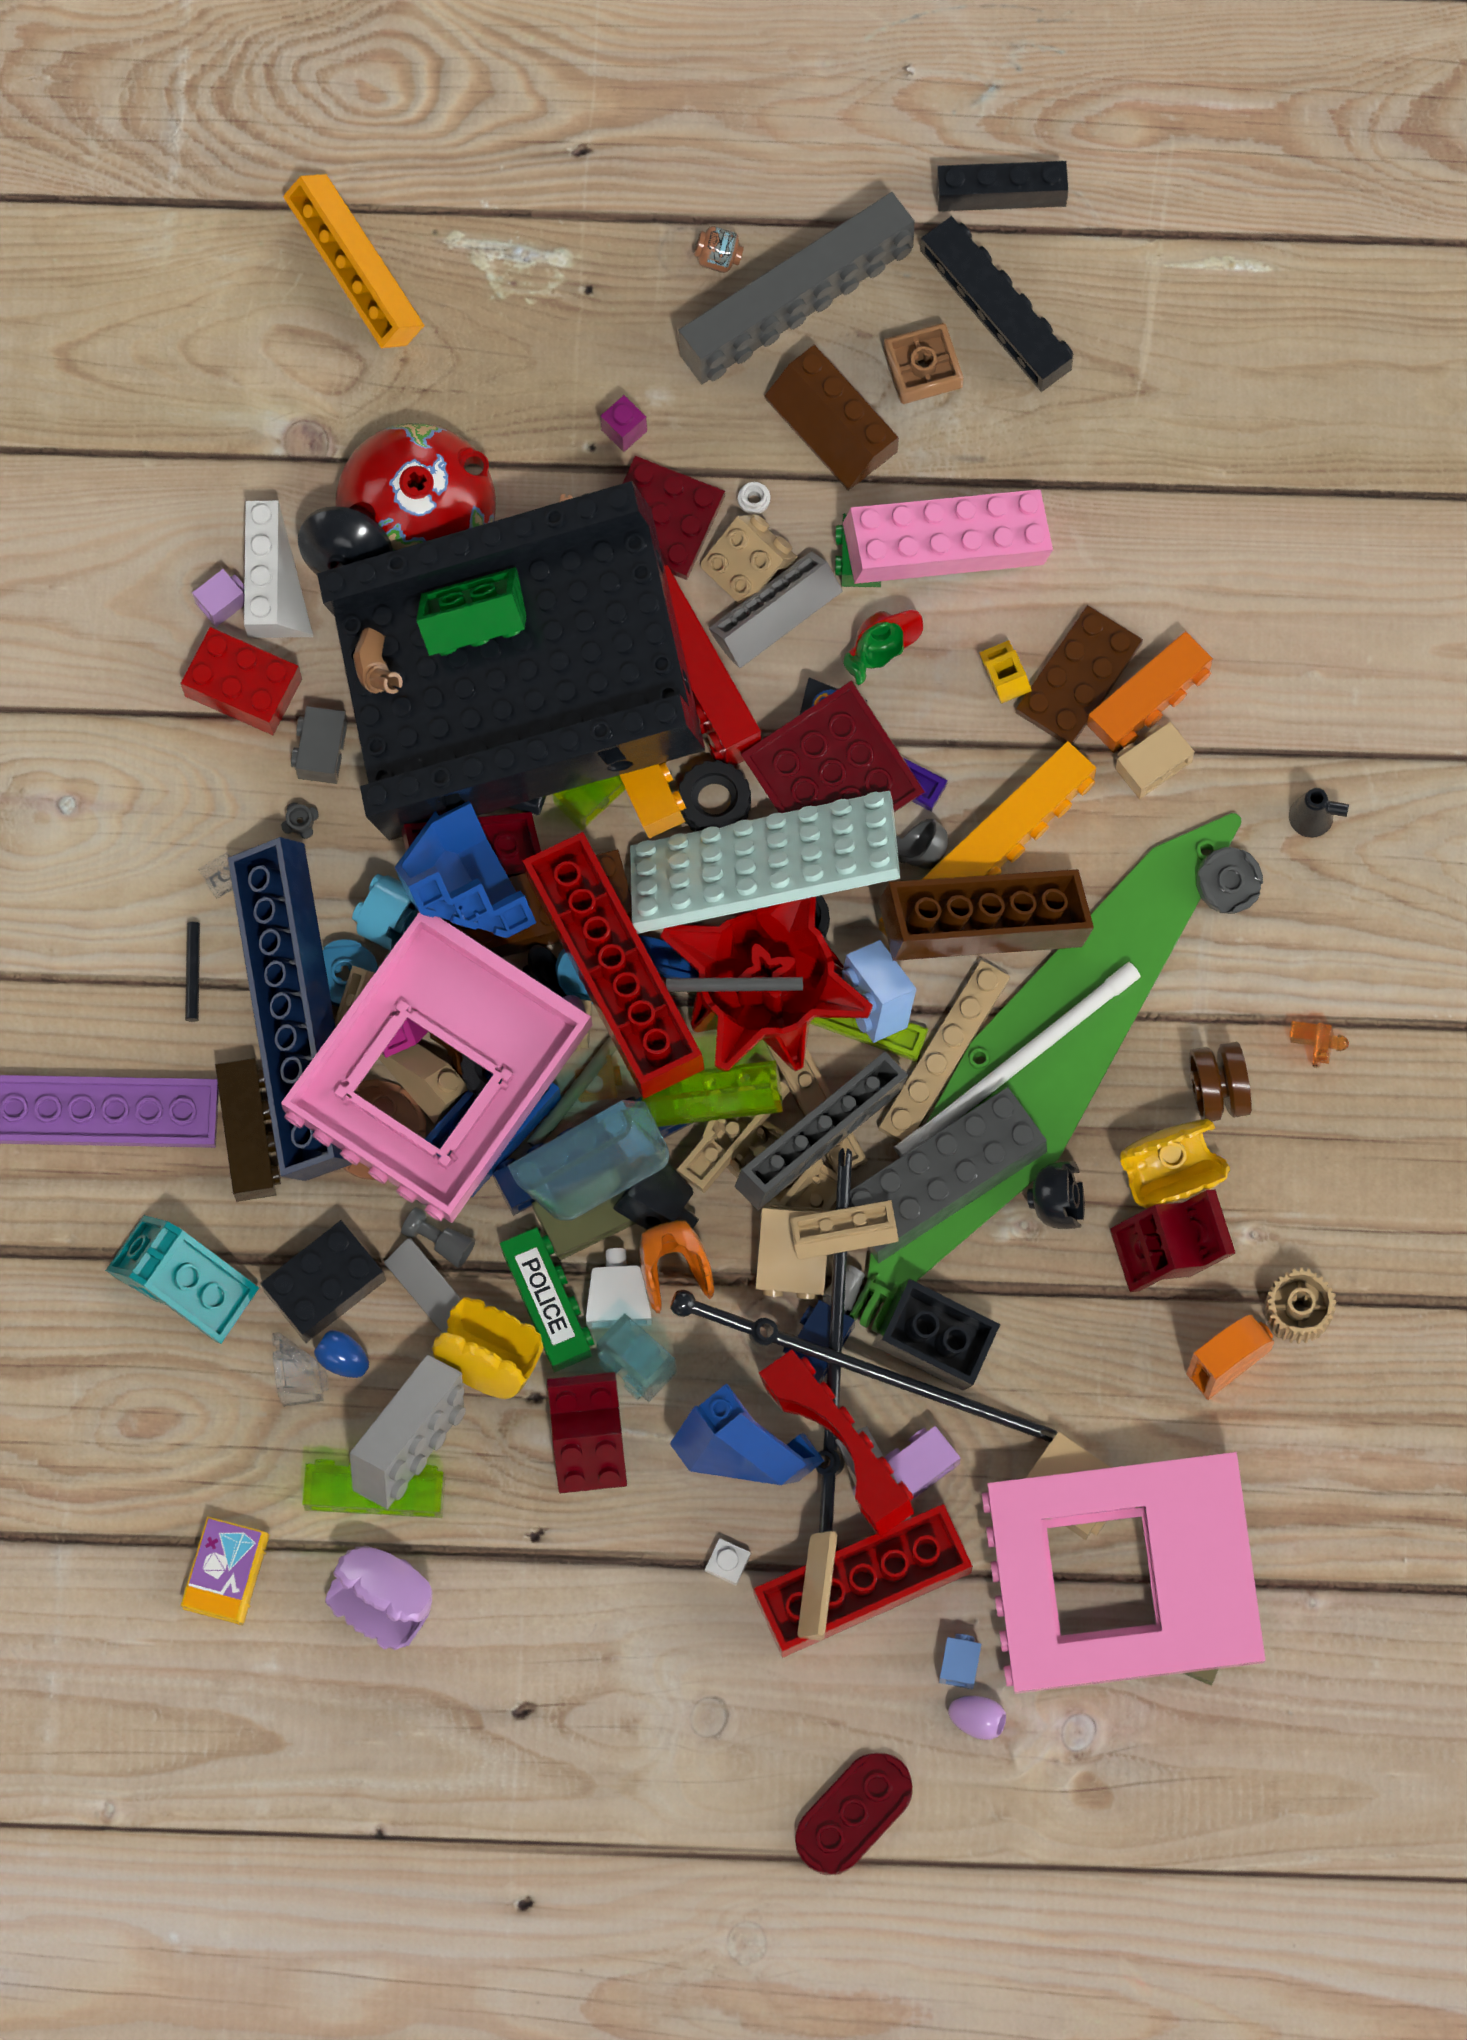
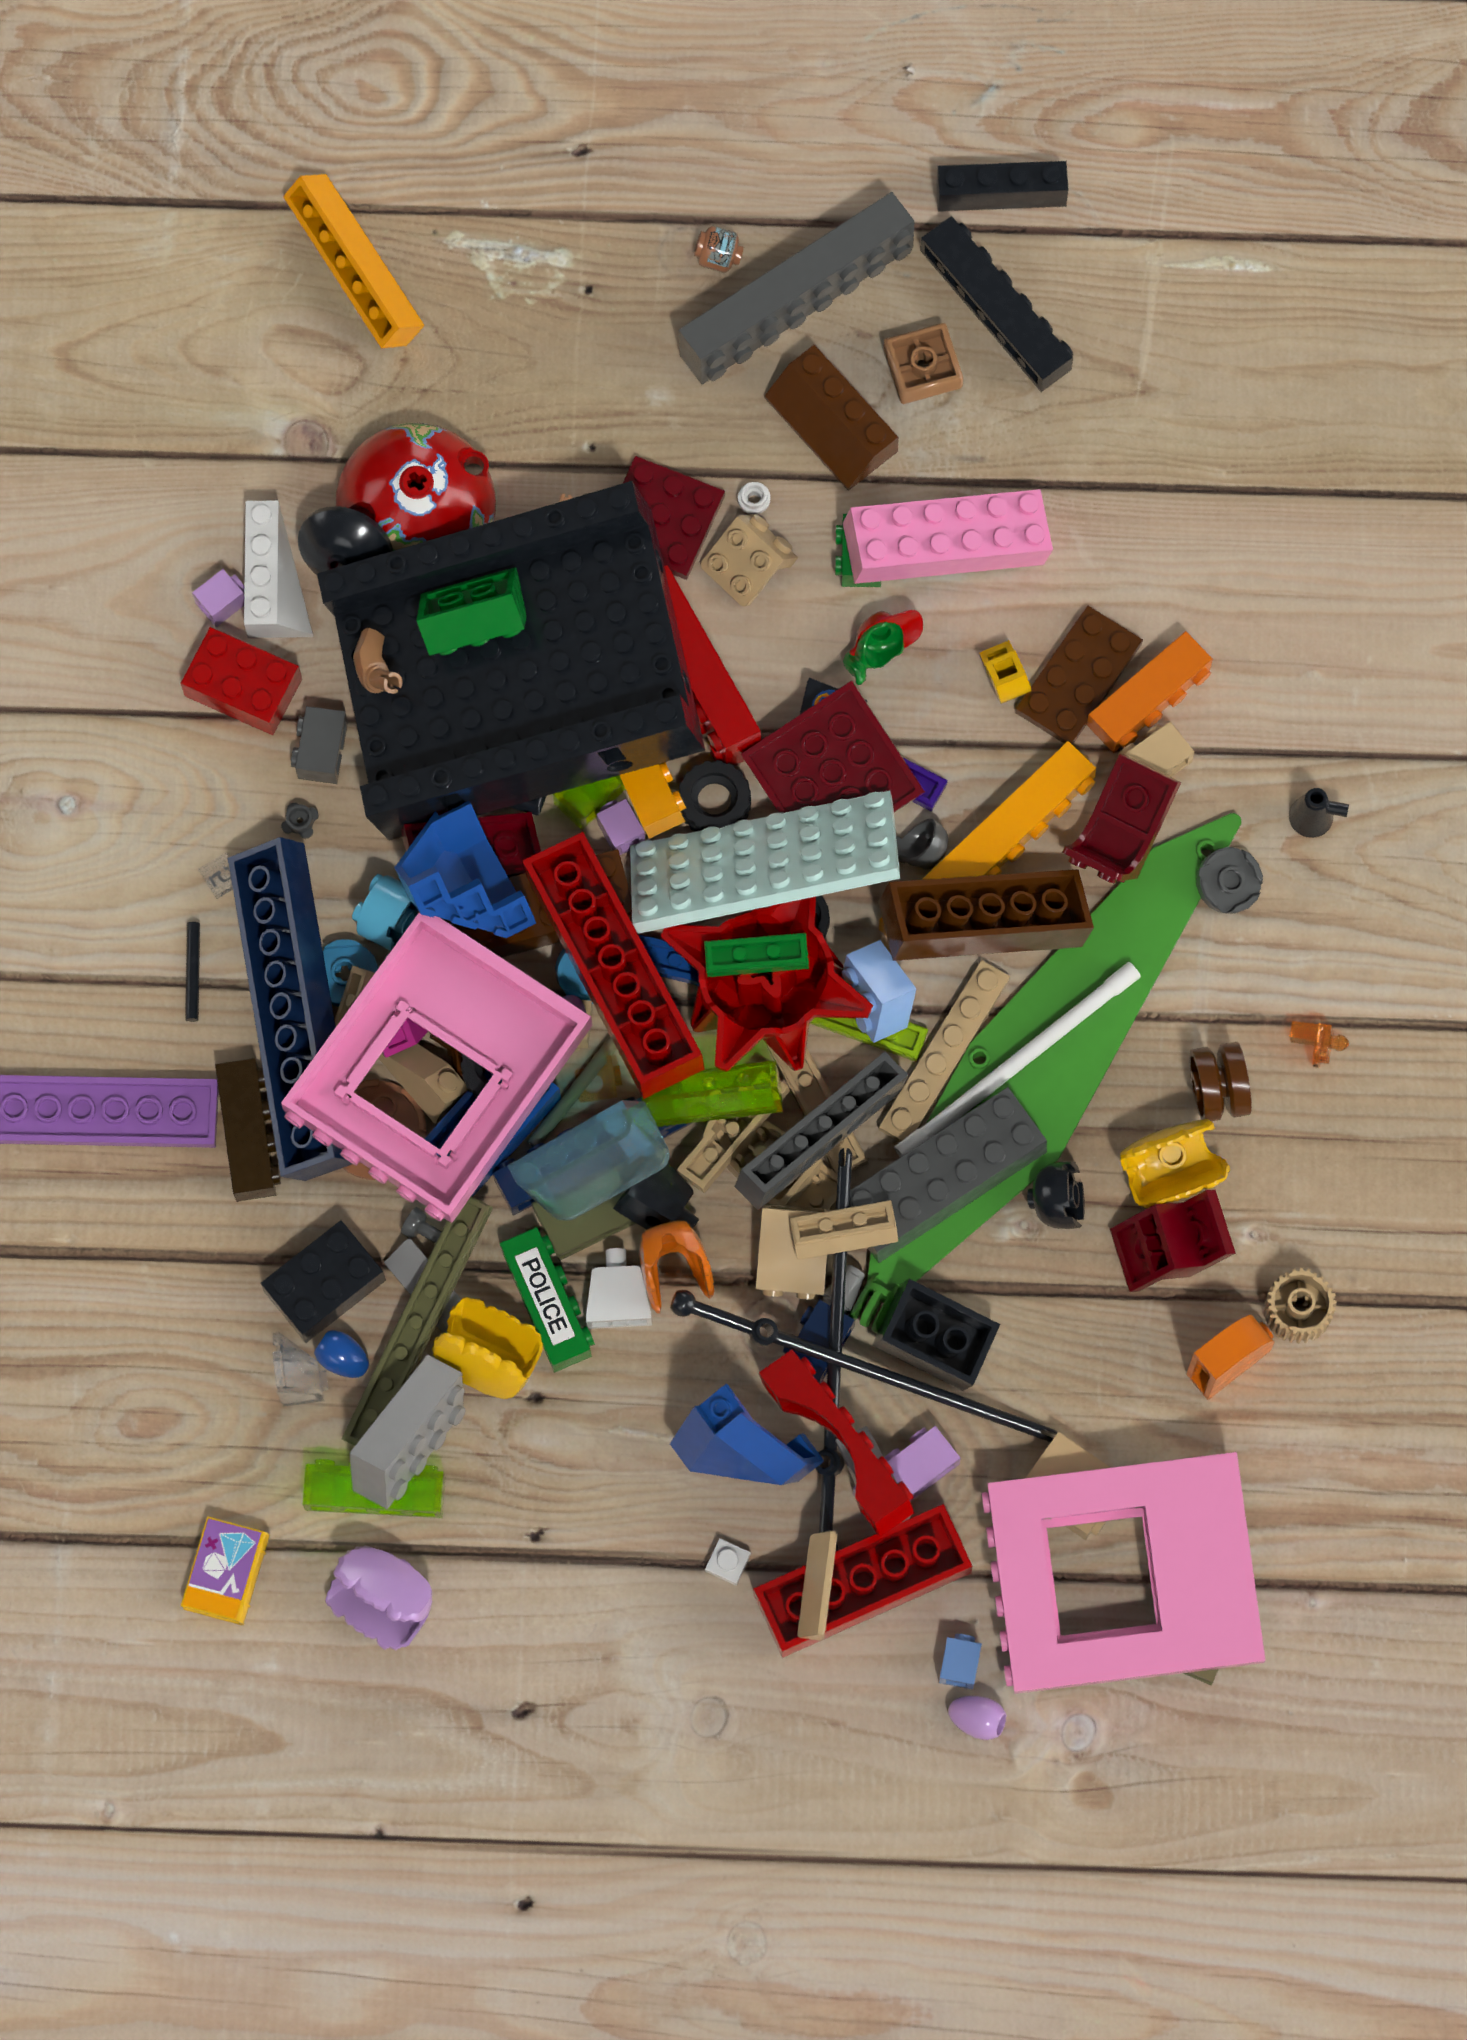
(184, 1276): teal bracket -> none
(420, 1315): none -> olive tile
(542, 968): black piece -> none
(587, 1432): dark red bracket -> none
(620, 826): none -> lavender brick
(623, 423): magenta brick -> none
(635, 1358): clear light blue brick -> none
(734, 984): dark grey bar -> none
(756, 955): none -> green tile
(776, 609): light grey brick -> none
(853, 1813): dark red tile -> none
(1124, 821): none -> dark red bracket

